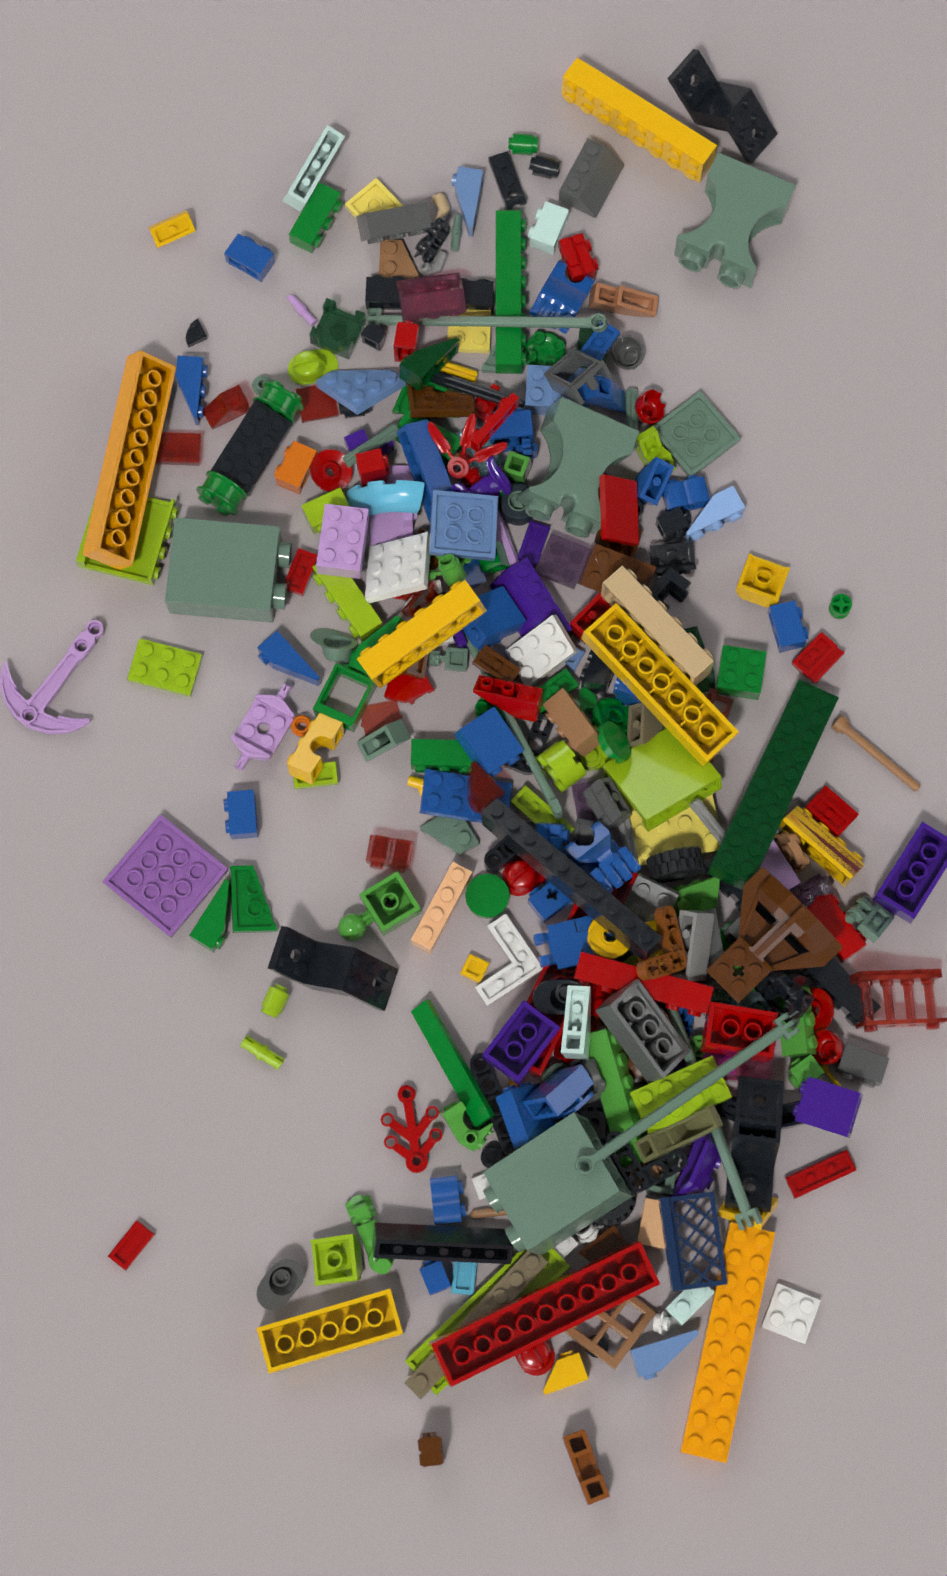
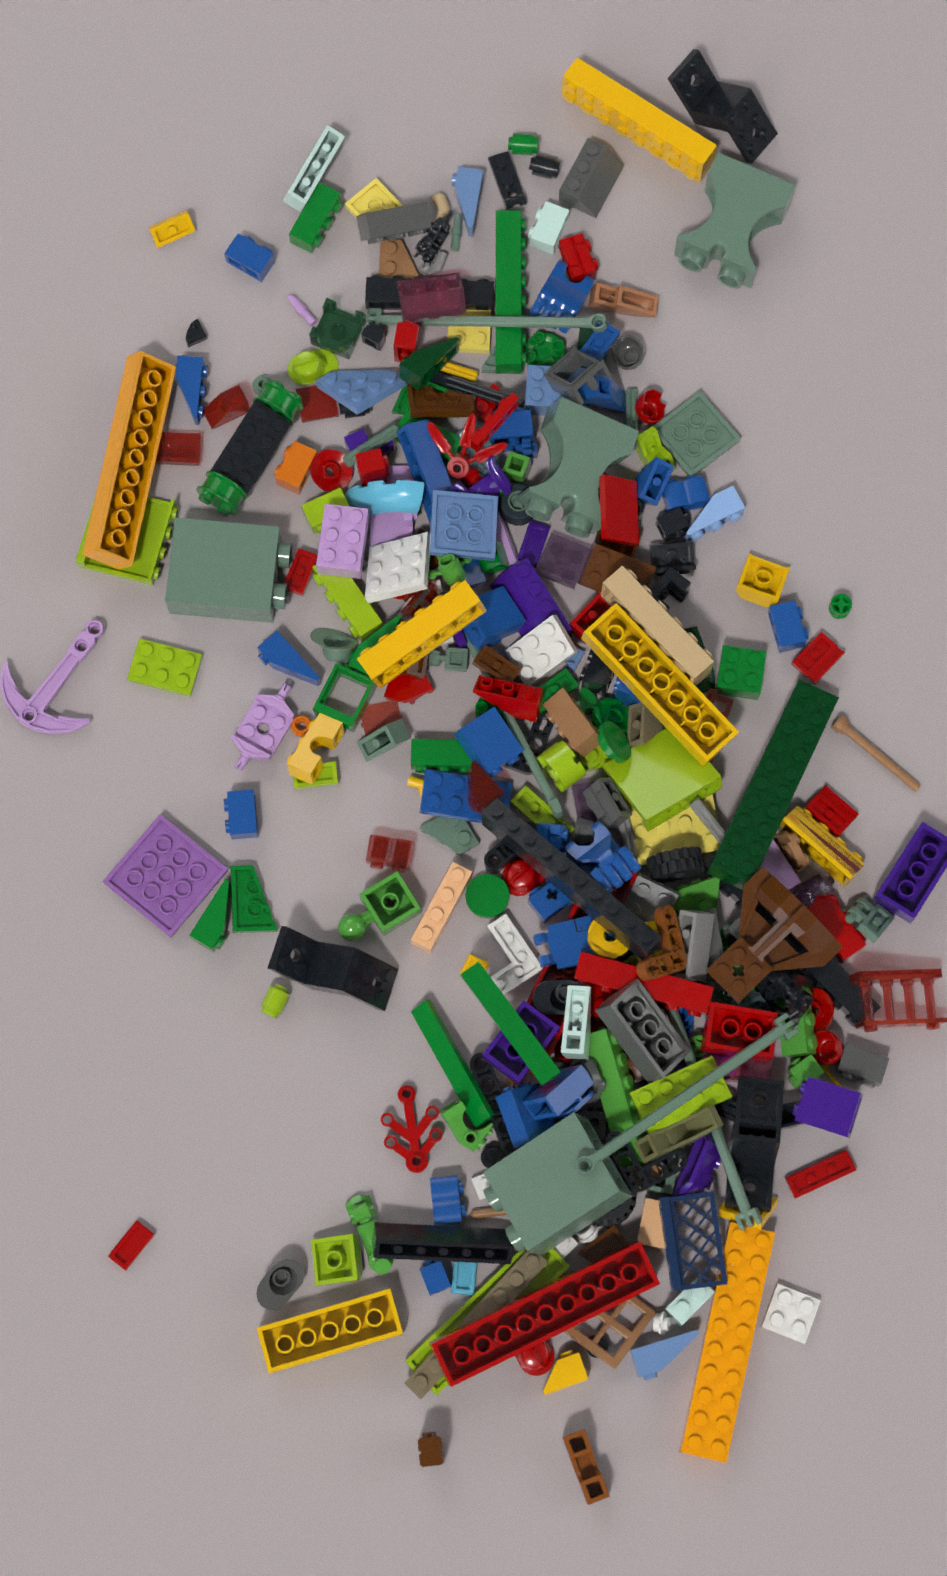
(262, 1052): lime pin -> none
(510, 1023): none -> green tile

